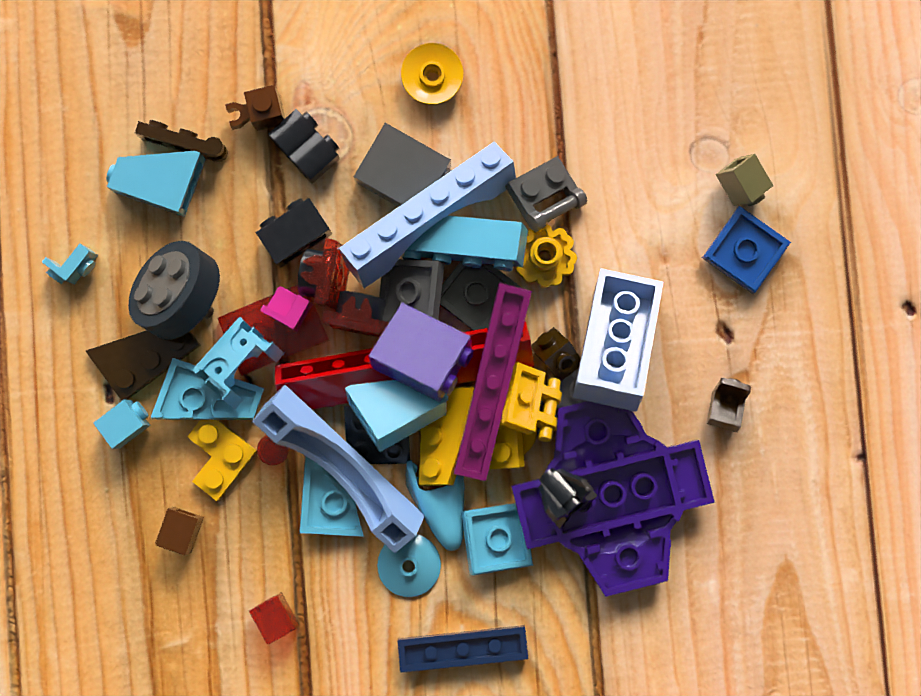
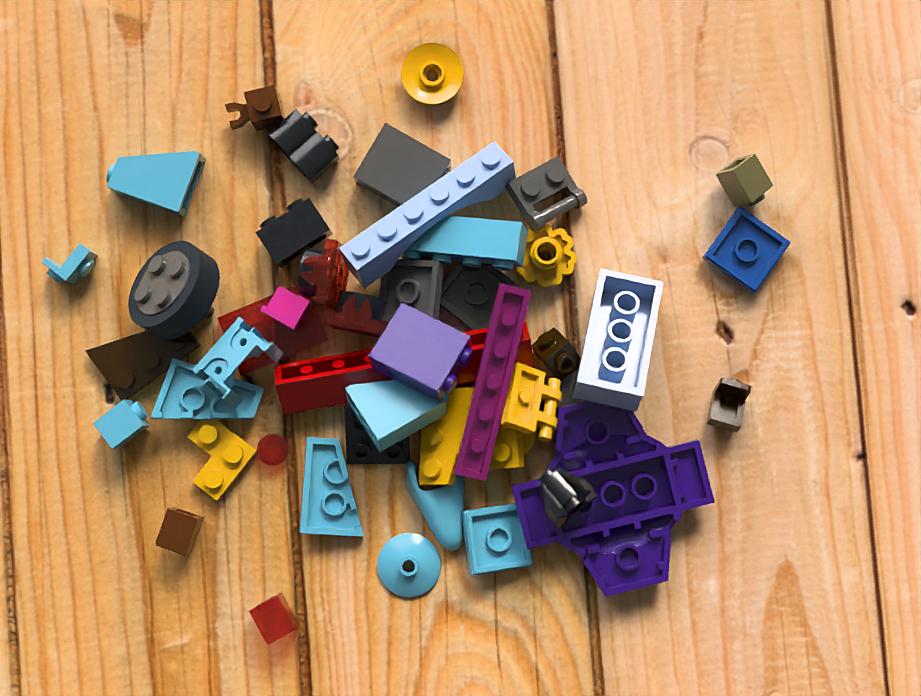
(183, 141): dark brown plate -> none
(298, 427): light blue arch -> none
(462, 648): dark blue plate -> none

